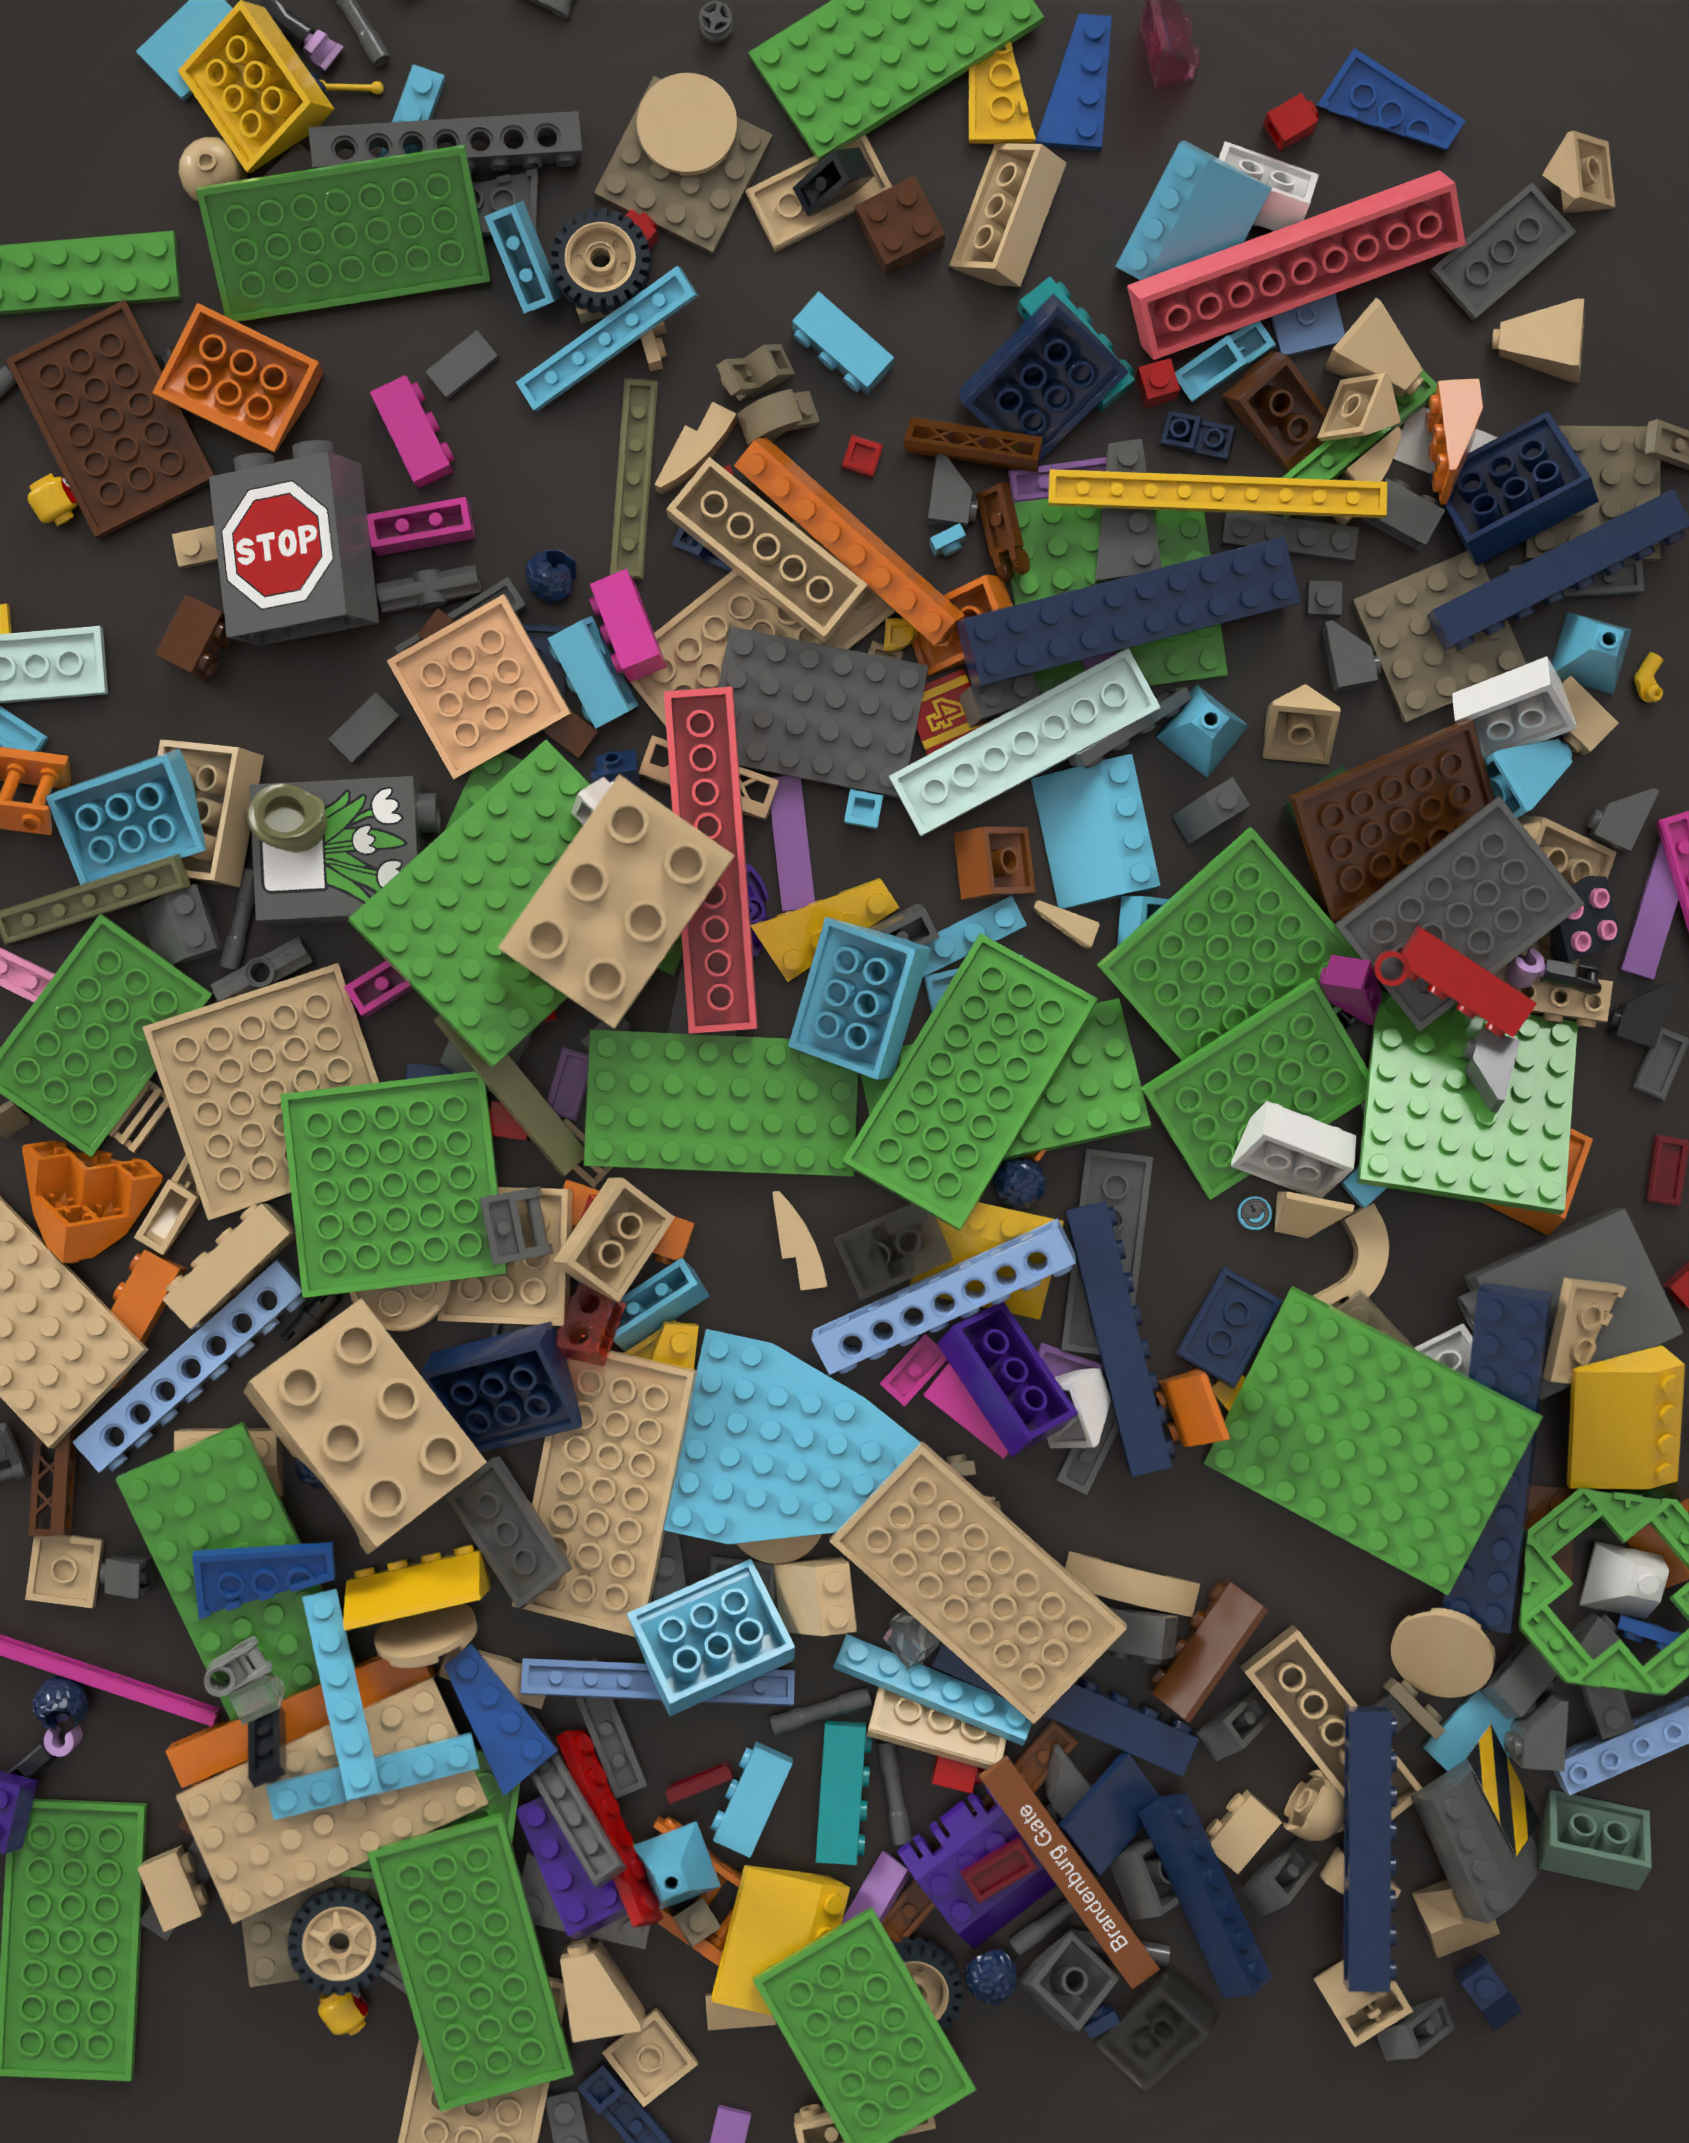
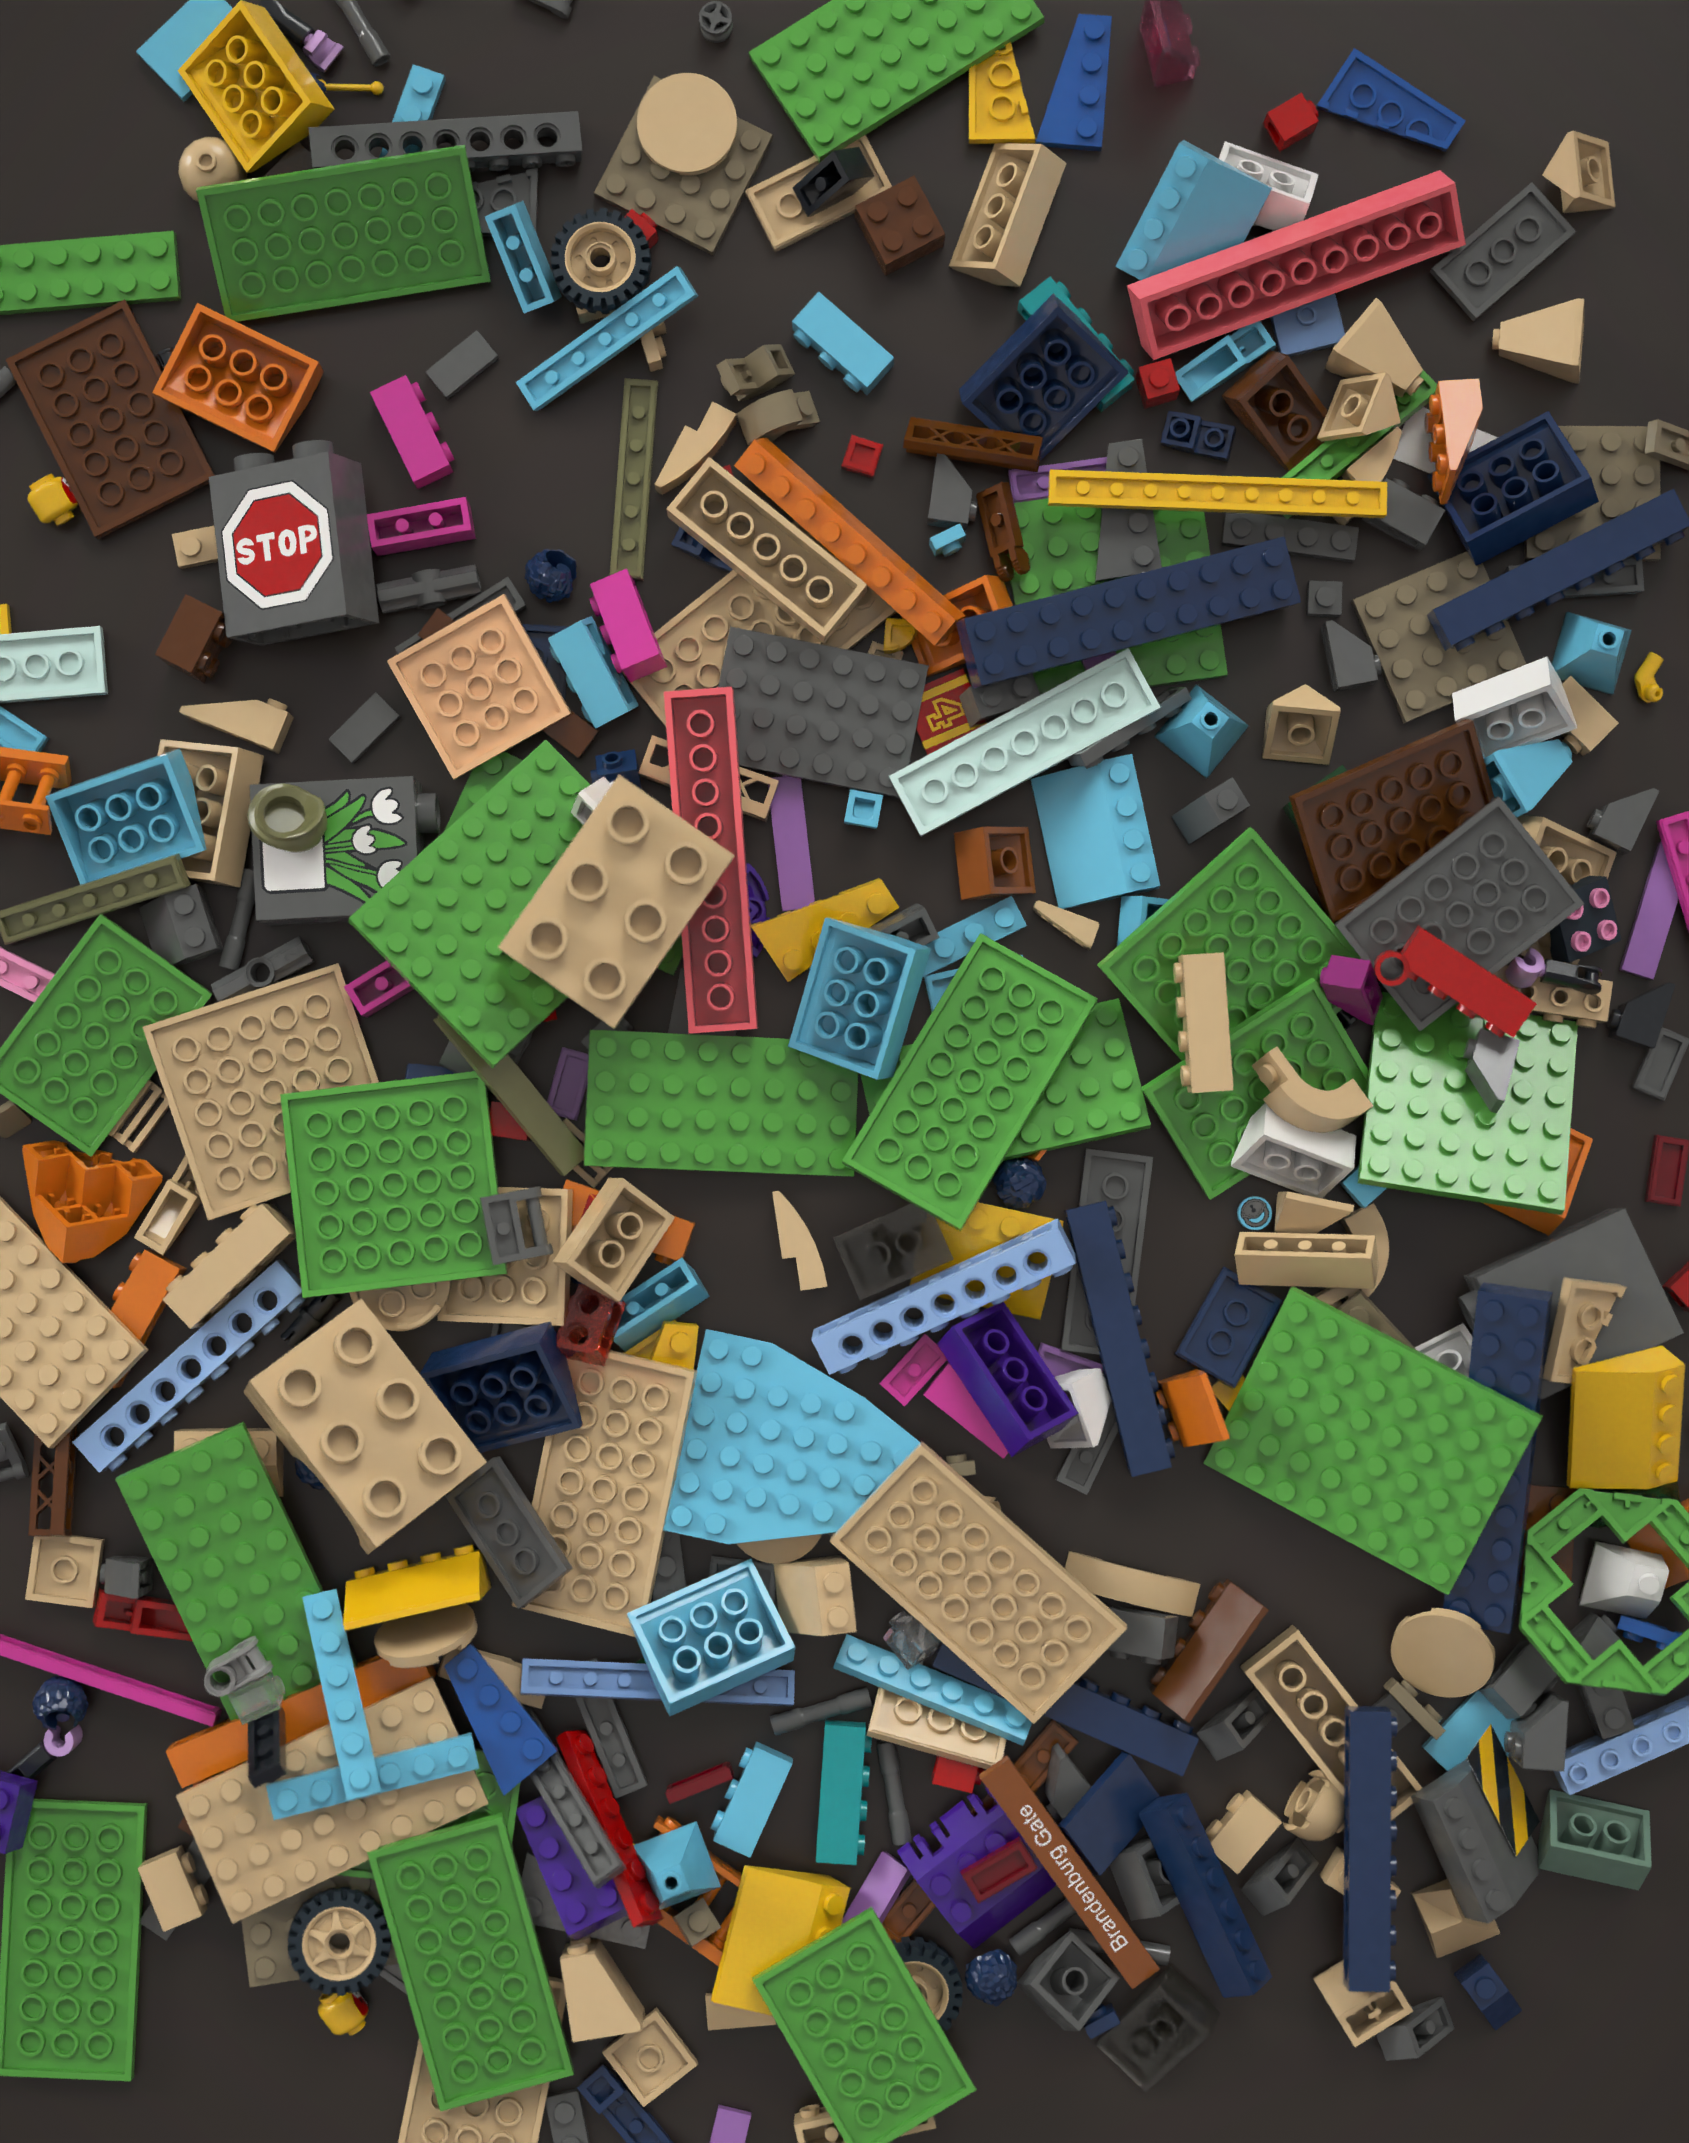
(140, 1616): none -> red slope
(248, 720): none -> tan slope
(251, 1573): blue wing -> none
(1205, 1022): none -> tan brick
(1303, 1104): none -> tan arch
(1308, 1262): none -> tan brick

